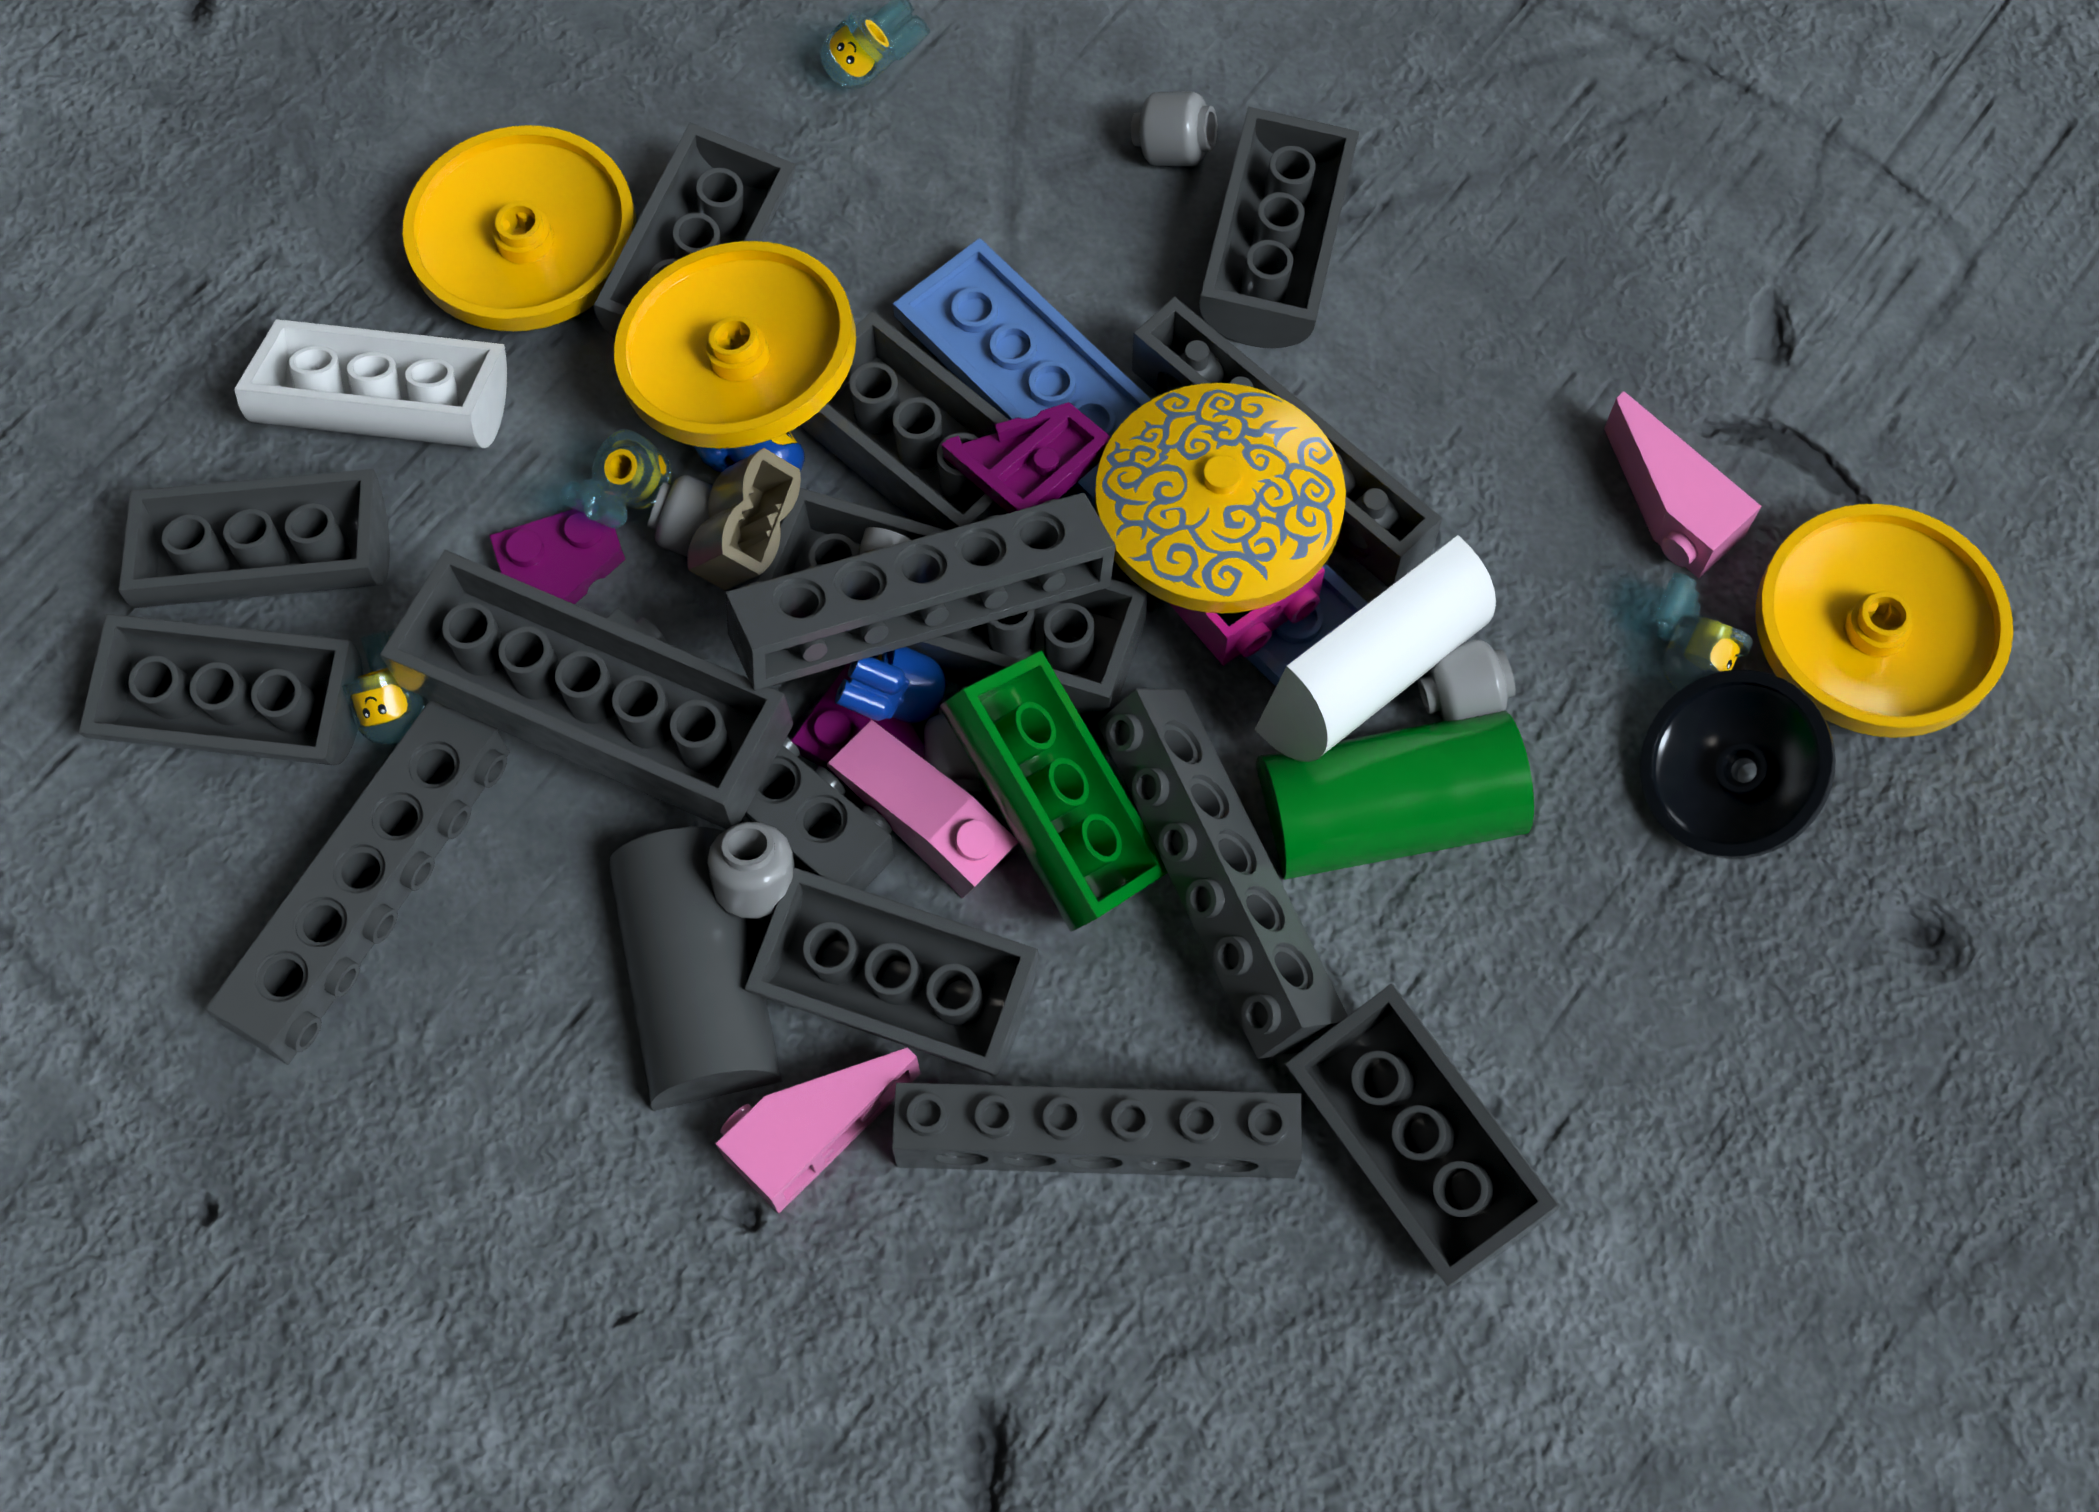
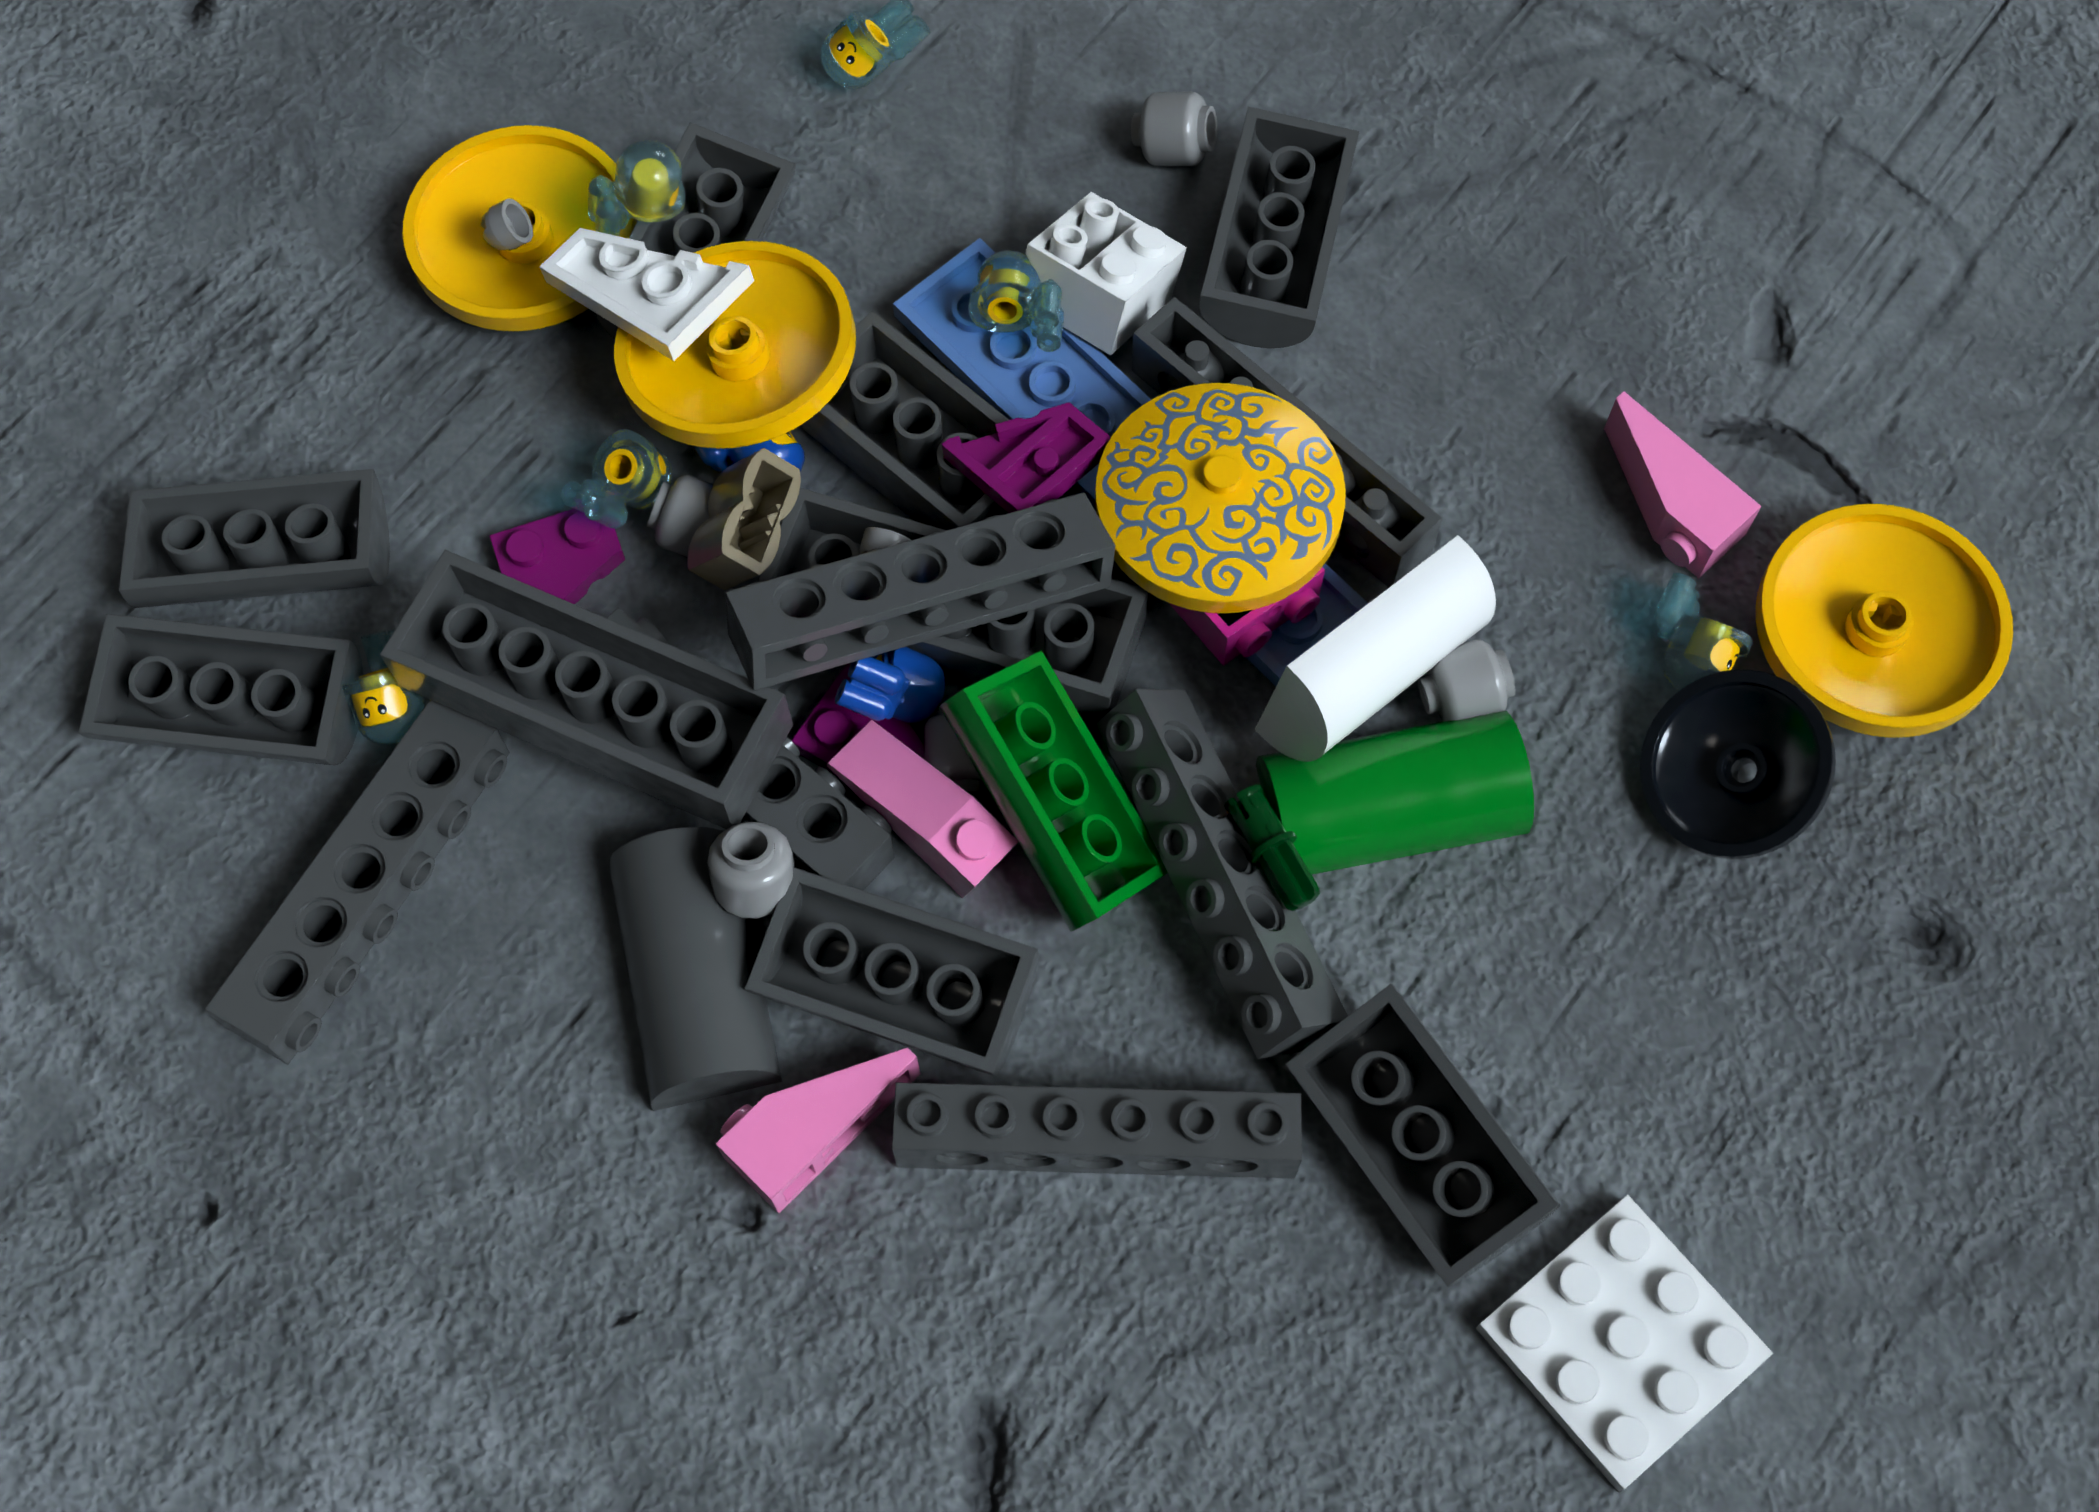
(376, 384): white brick -> none
(507, 225): none -> light grey hinge
(643, 189): none -> clear light blue piece
(645, 292): none -> white wing
(1013, 298): none -> clear light blue piece
(1108, 268): none -> white slope
(1273, 848): none -> dark green axle
(1624, 1342): none -> white plate

